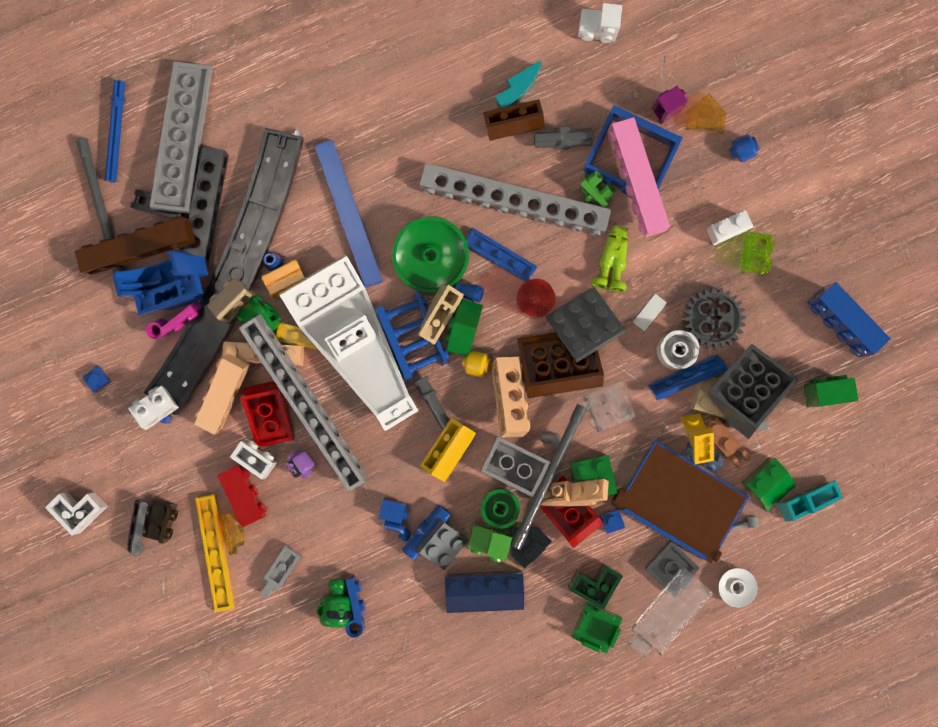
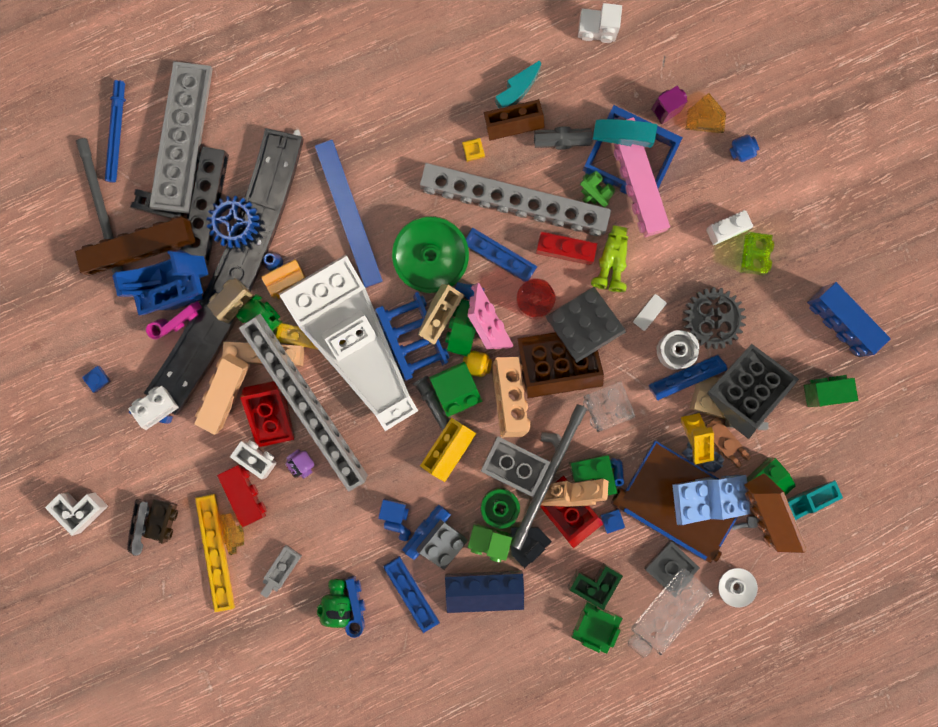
(217, 219): none -> blue gear
(411, 594): none -> blue tile
(456, 389): none -> green slope
(473, 149): none -> yellow tile
(486, 321): none -> bright pink wing
(566, 248): none -> red brick
(617, 466): none -> blue arm
(625, 132): none -> teal slope
(710, 499): none -> light blue piece
(774, 515): none -> dark orange slope

